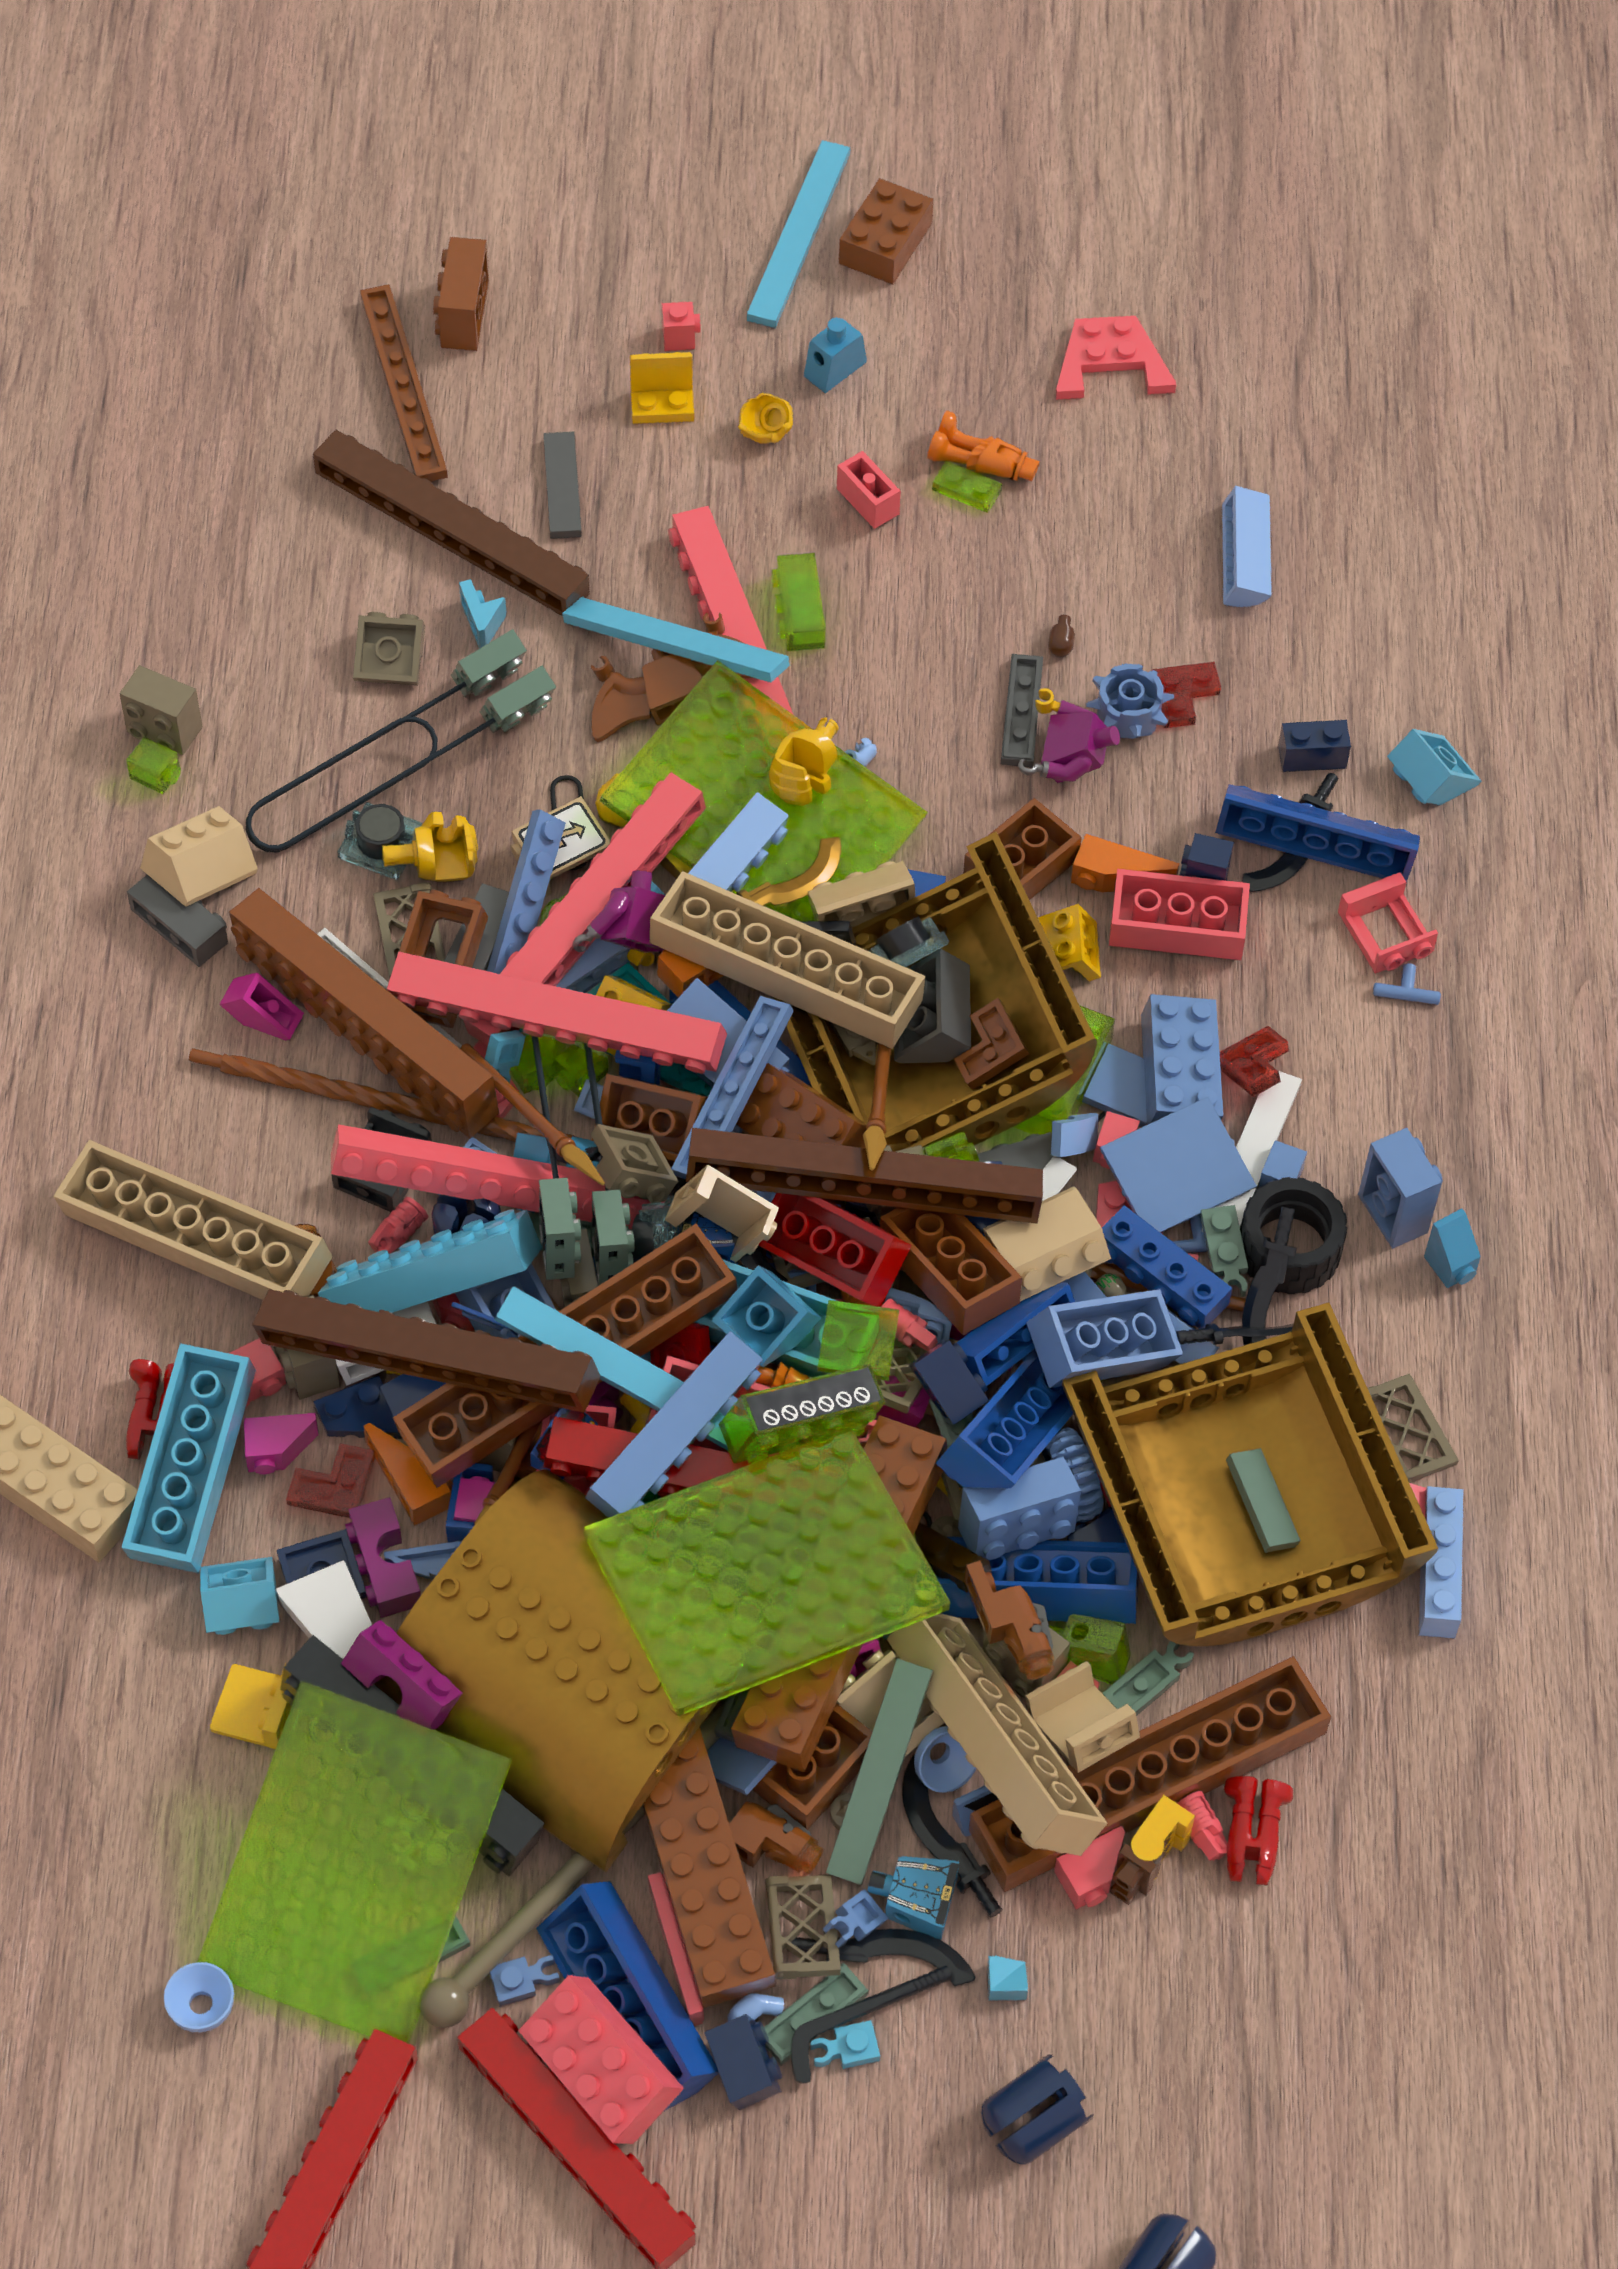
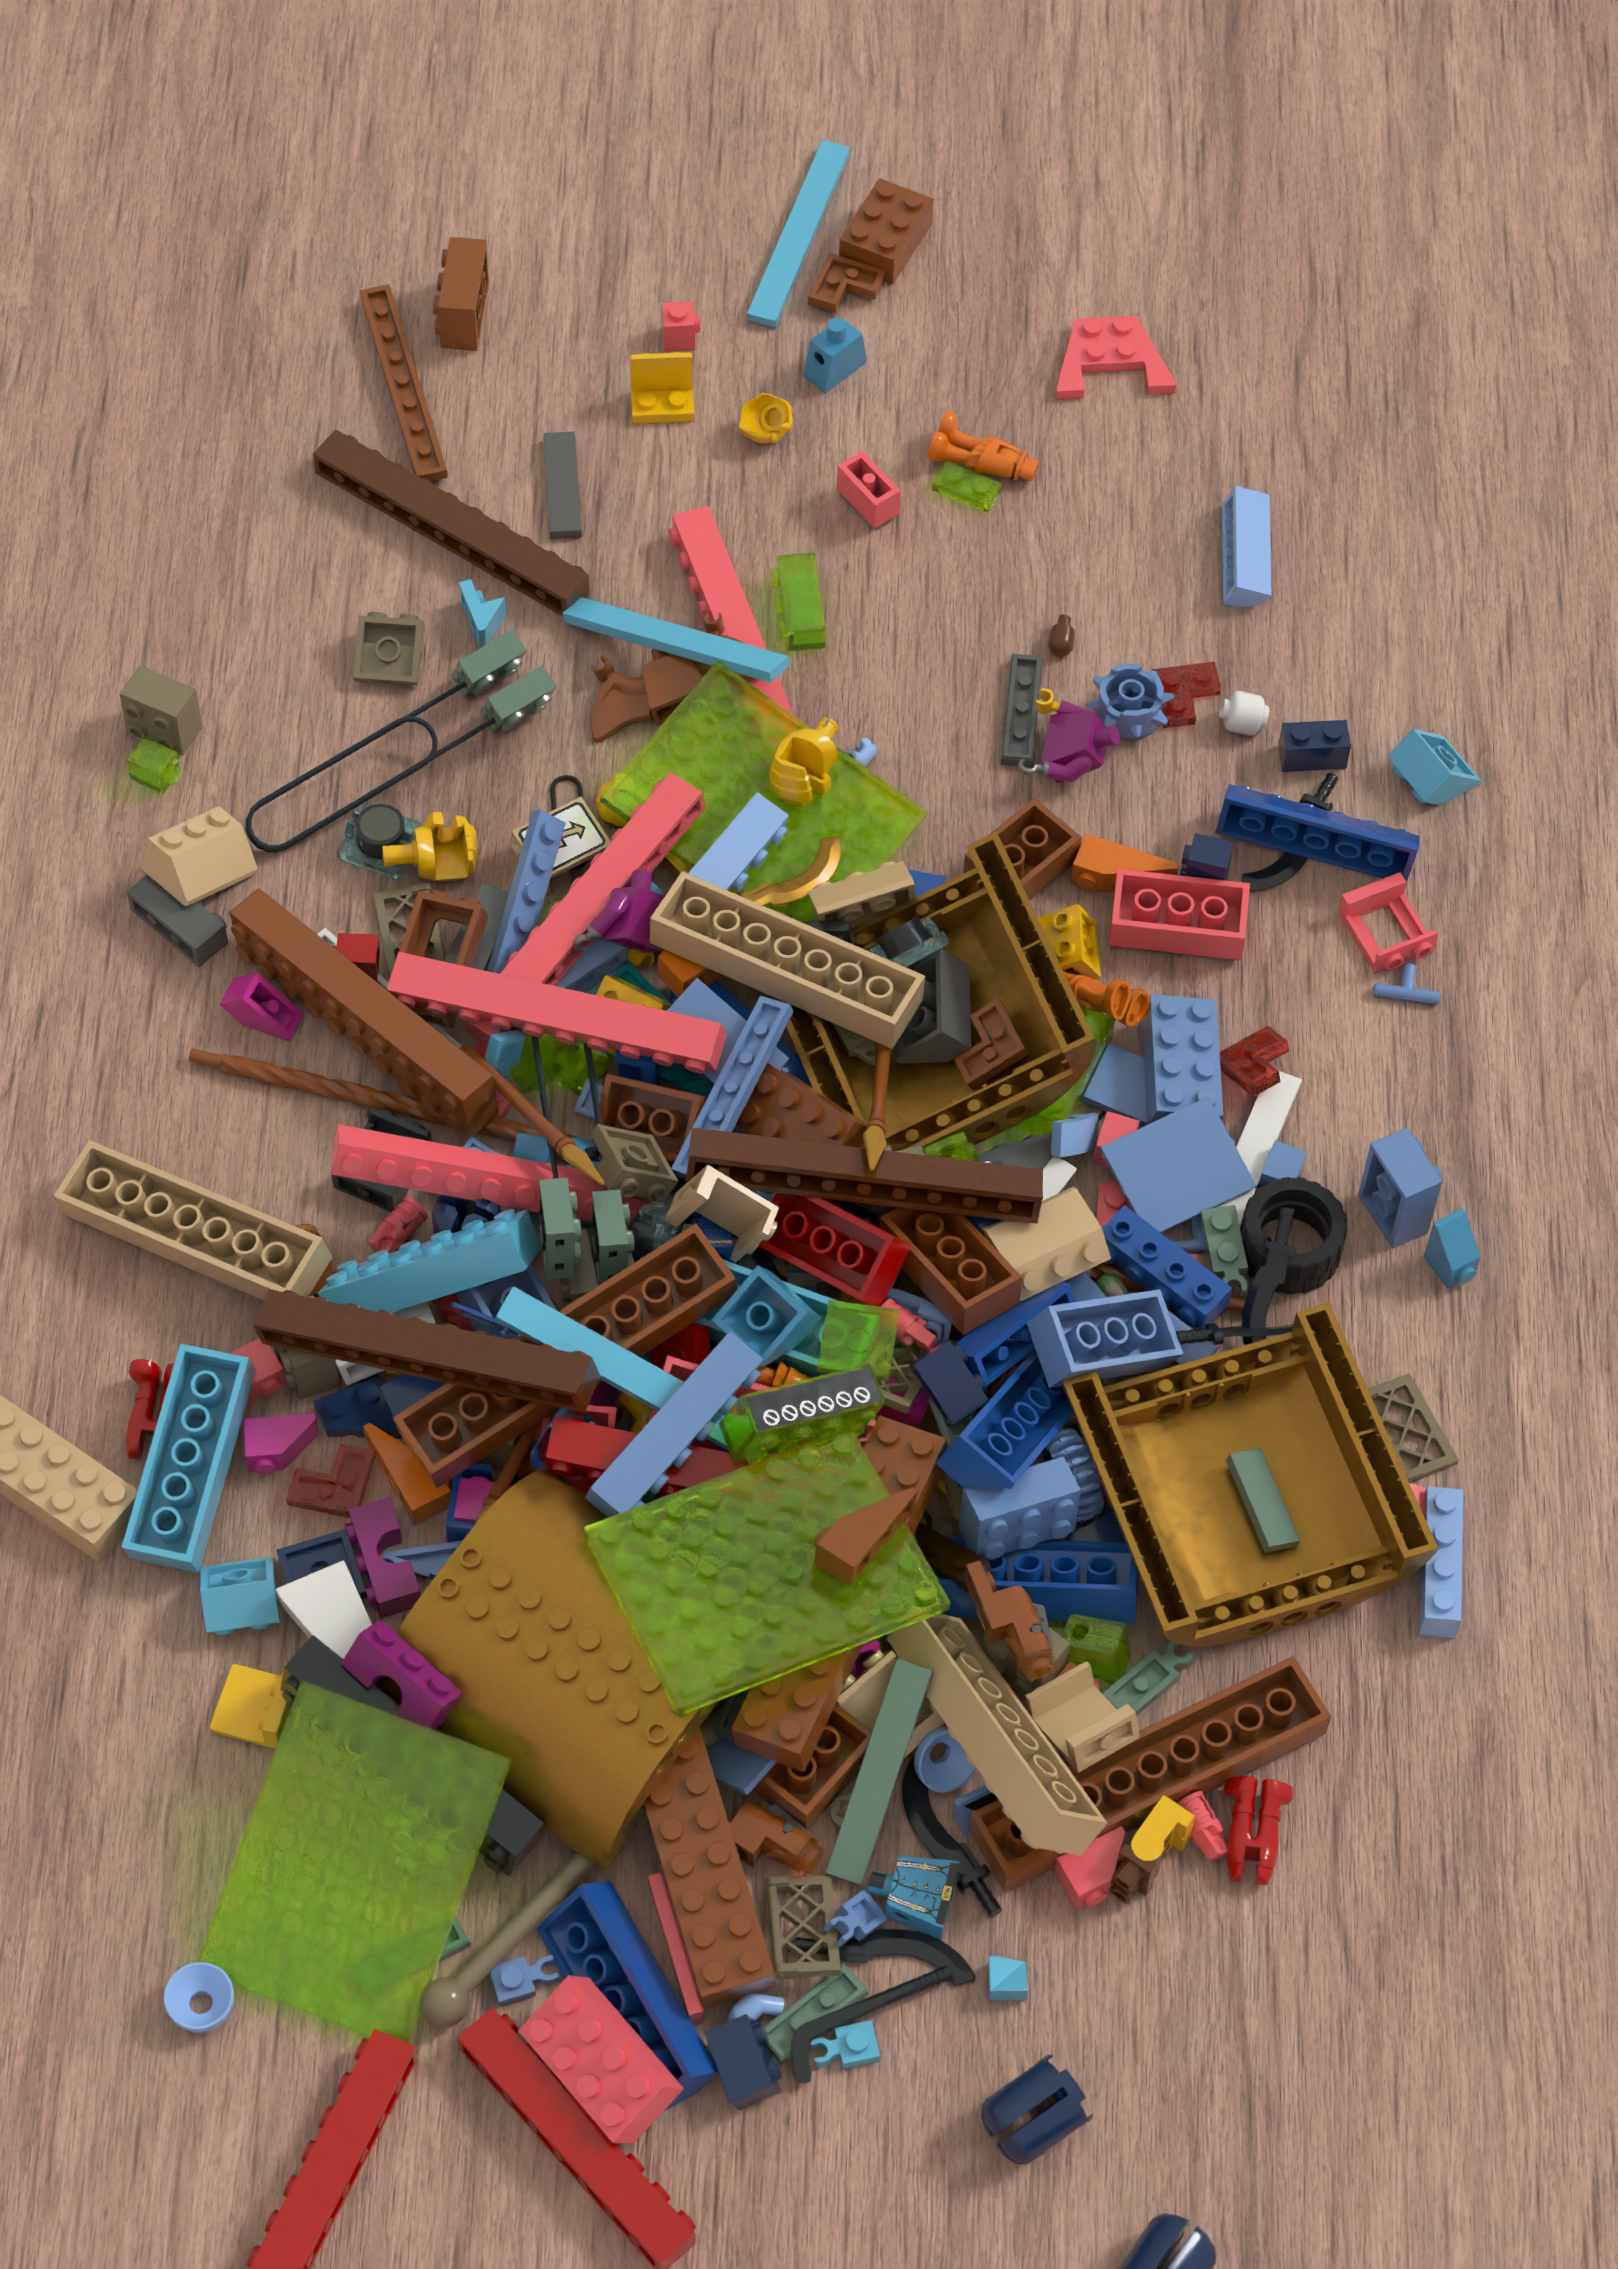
(361, 950): none -> red brick
(843, 276): none -> dark orange plate
(861, 1535): none -> dark orange slope
(1114, 999): none -> orange piece
(1244, 713): none -> white head

